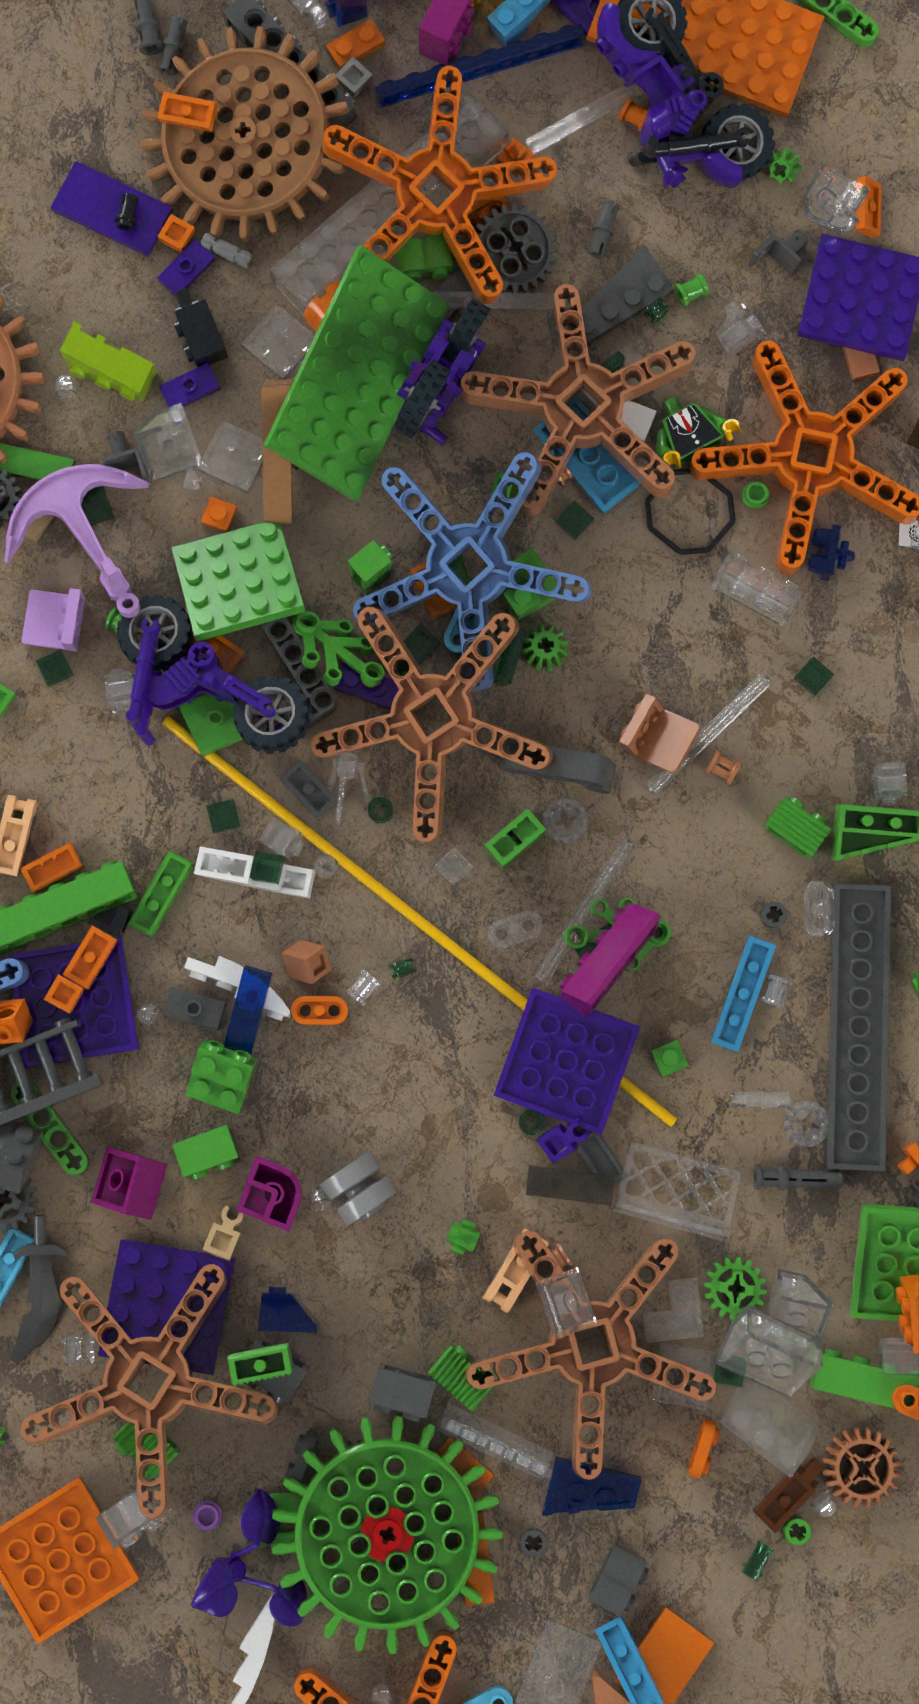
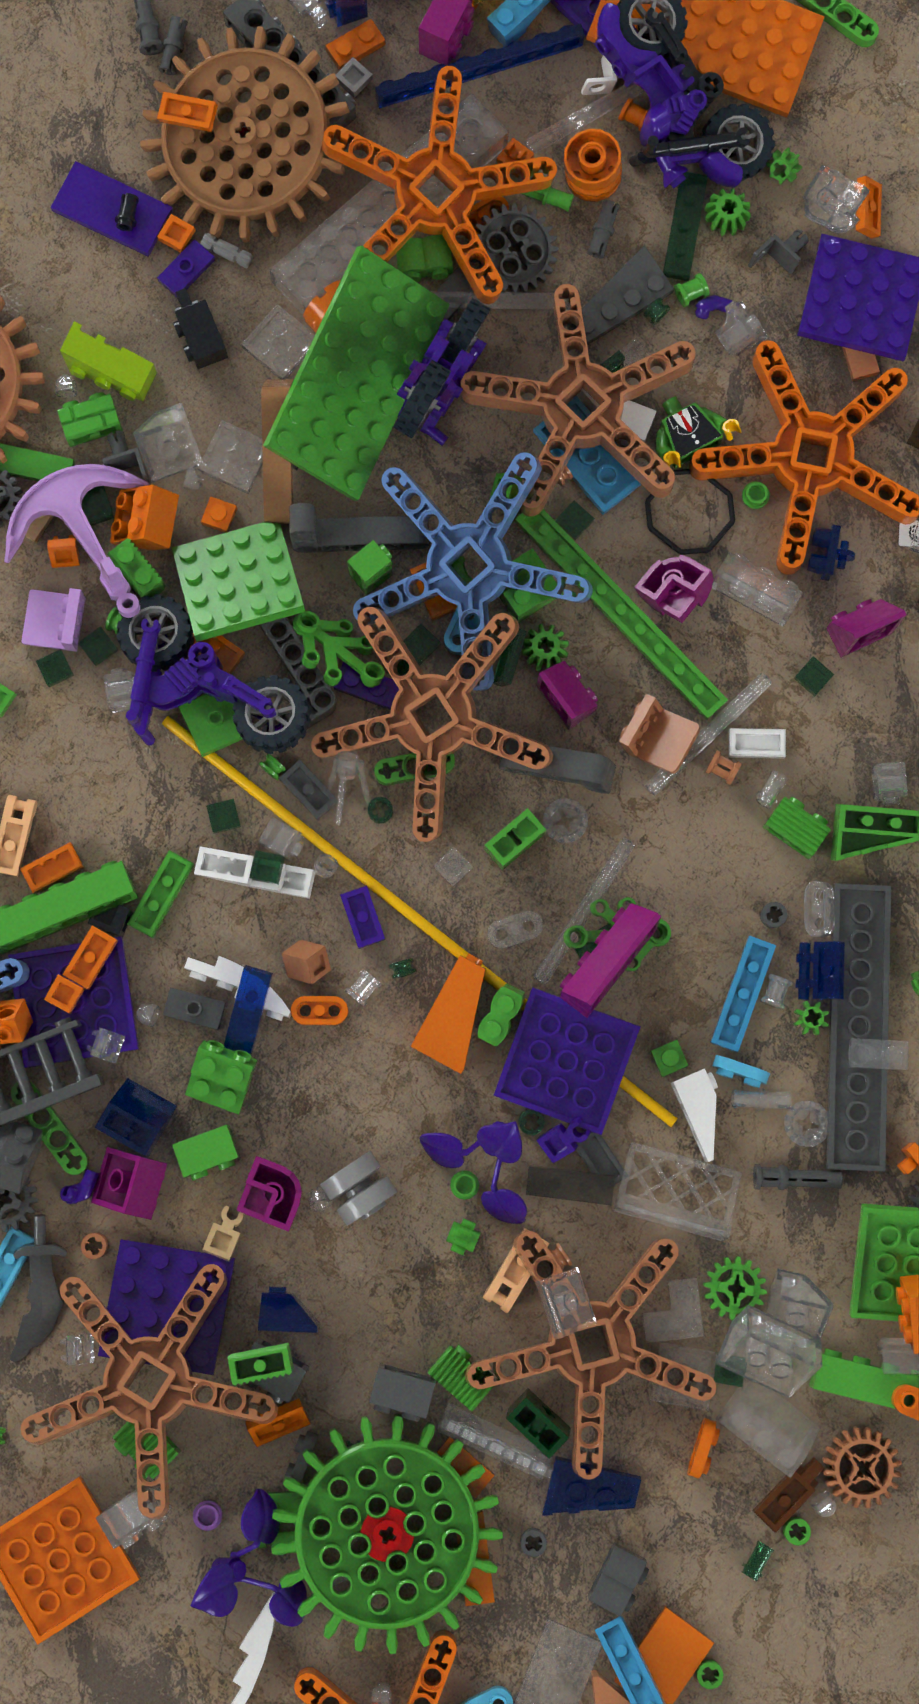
(63, 552): none -> orange tile
(82, 1190): none -> dark purple arm
(89, 419): none -> bright green brick
(90, 1253): none -> nougat bush
(98, 646): none -> clear green tile
(106, 1045): none -> clear tile
(136, 569): none -> bright green brick
(136, 1117): none -> clear blue slope
(145, 517): none -> orange slope
(190, 386): dark purple plate -> none
(272, 767): none -> bright green bush
(290, 1418): none -> orange plate
(352, 533): none -> dark grey beam
(362, 917): none -> dark purple plate
(395, 776): none -> bright green beam
(451, 1020): none -> orange slope
(464, 1185): none -> bright green plate
(496, 1140): none -> dark purple plant
(504, 1007): none -> bright green brick
(538, 1423): none -> dark green brick
(553, 197): none -> bright green axle
(566, 693): none -> magenta slope
(593, 165): none -> orange wheel
(608, 81): none -> white bracket
(624, 613): none -> bright green plate
(675, 586): none -> magenta brick
(685, 226): none -> clear green tile
(698, 1104): none -> white slope
(706, 1683): none -> bright green bush
(709, 304): none -> dark purple arm
(725, 221): none -> bright green gear
(729, 1067): none -> medium azure plate
(757, 743): none -> white tile
(771, 790): none -> clear pin
(813, 1010): none -> bright green gear
(827, 970): none -> clear blue plate
(864, 626): none -> magenta slope
(878, 1054): none -> clear plate

